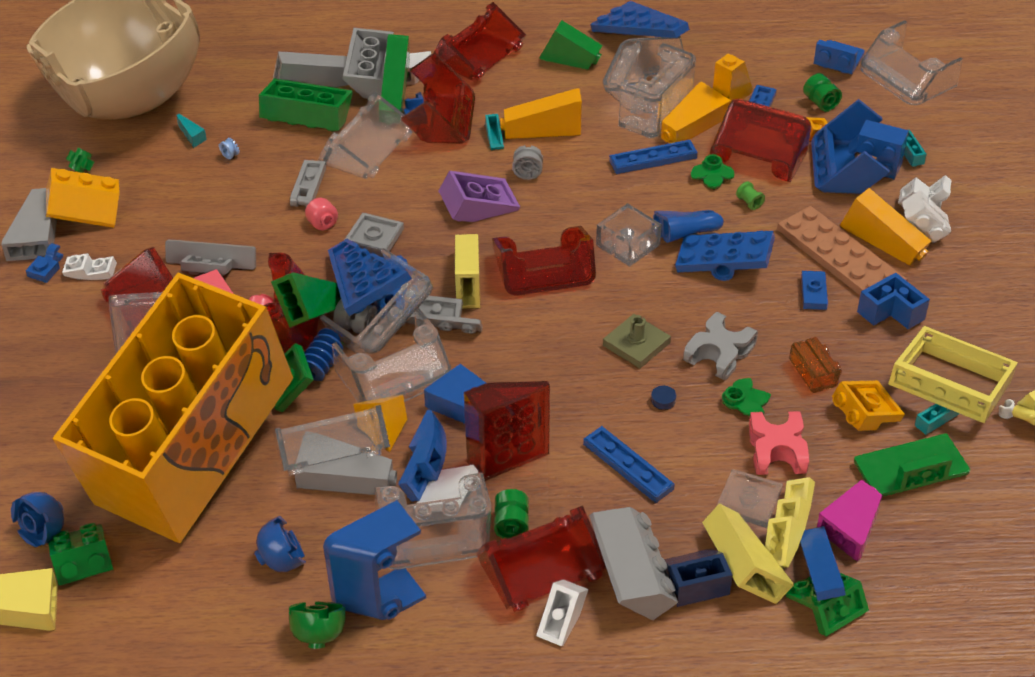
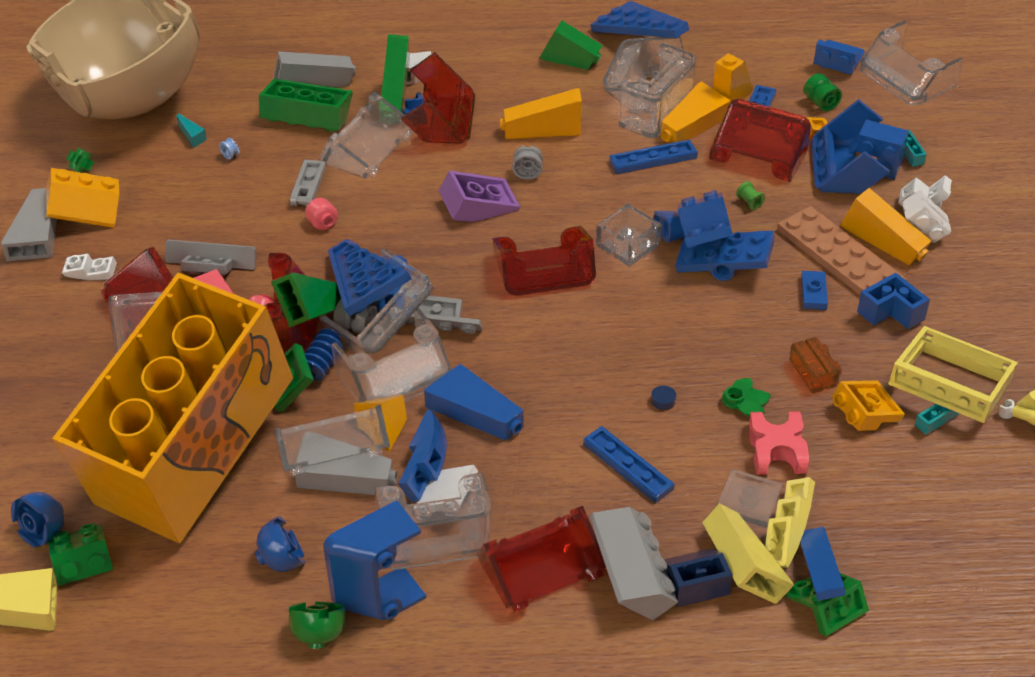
(45, 267): blue plate -> none
(366, 61): light grey slope -> none
(375, 233): light grey plate -> none
(467, 270): light yellow slope -> none
(481, 43): clear red windscreen -> none
(493, 131): teal piece -> none
(506, 425): clear red slope -> none
(511, 513): green wheel -> none
(561, 611): white slope -> none
(636, 340): olive tile -> none
(704, 218): none -> blue bracket
(712, 171): green plate -> none
(720, 345): light grey piece -> none
(851, 518): dark pink slope -> none
(912, 465): green bracket -> none

